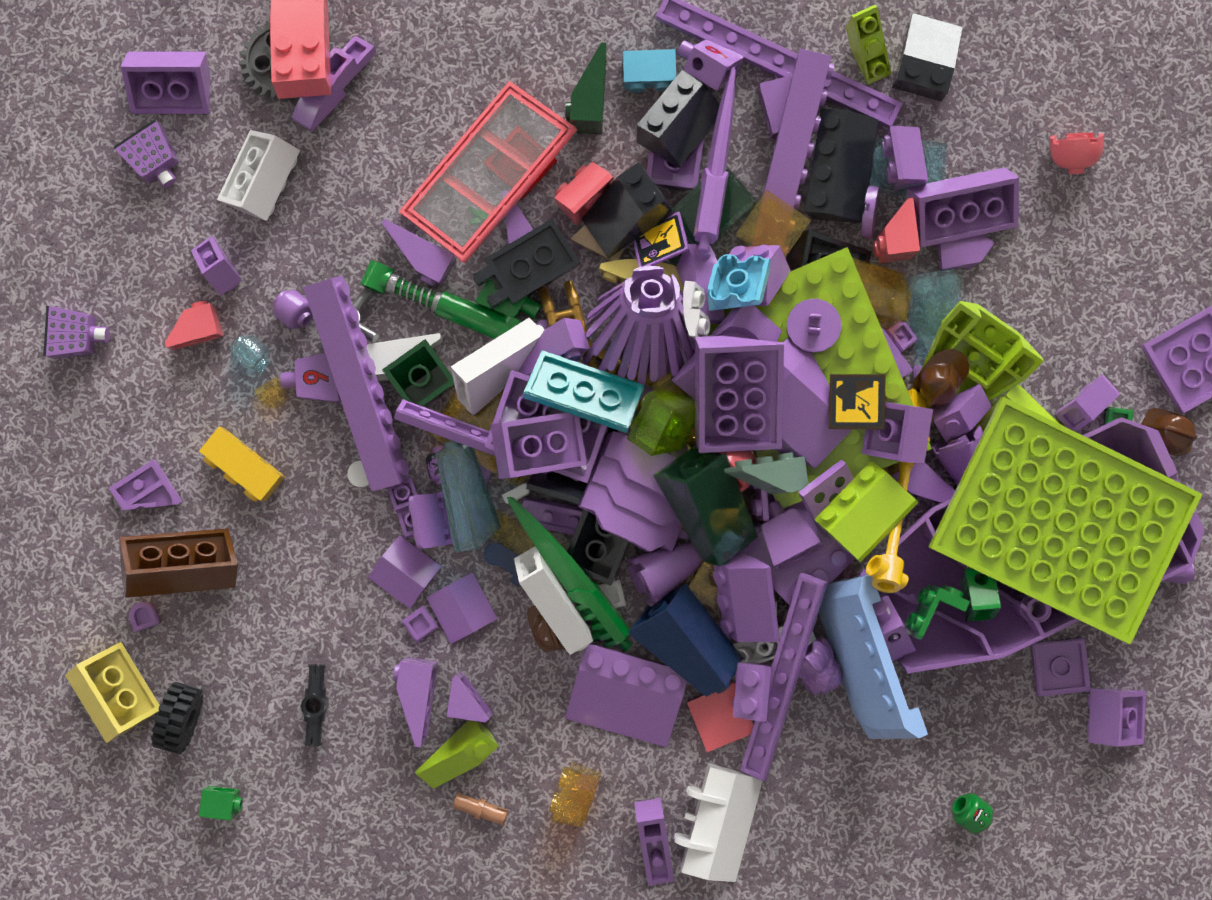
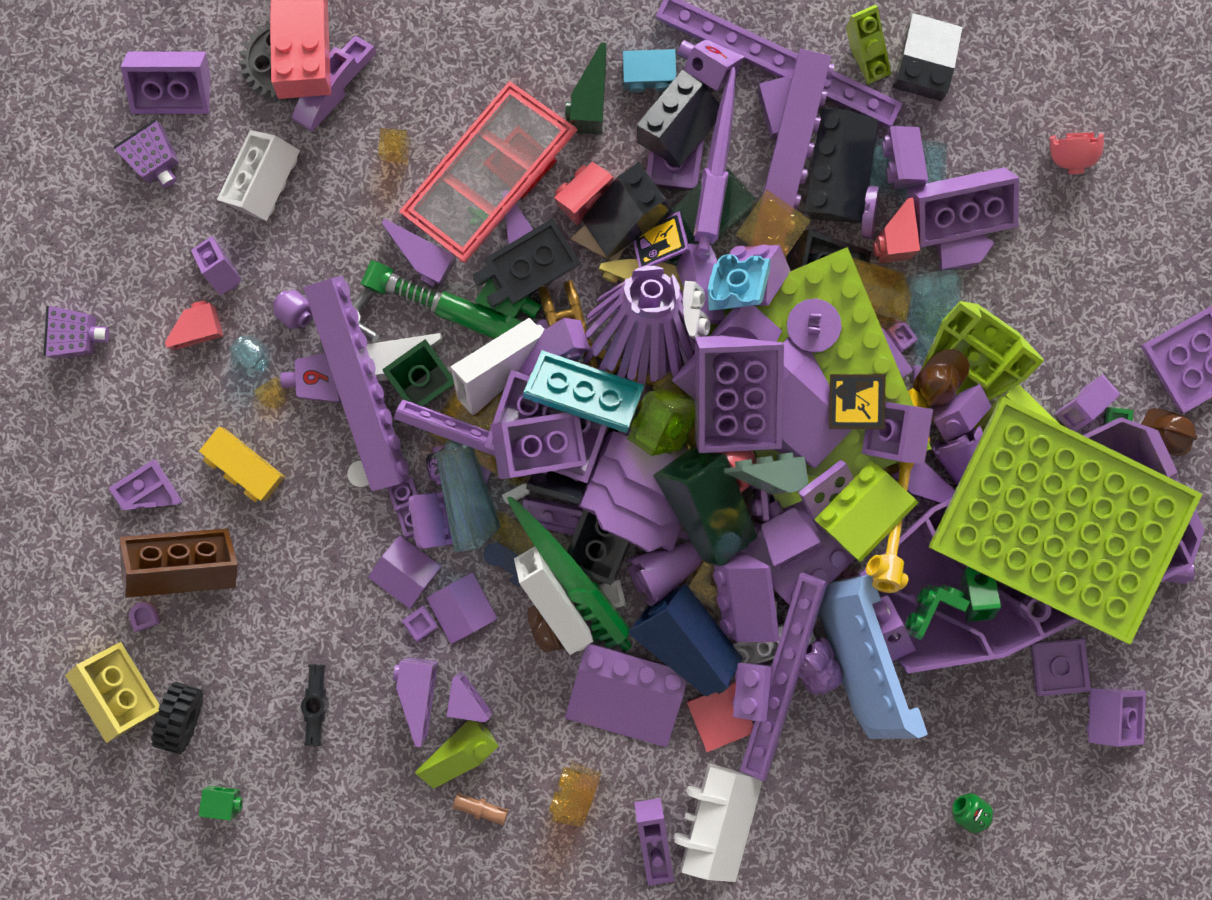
(394, 145): none -> clear yellow brick

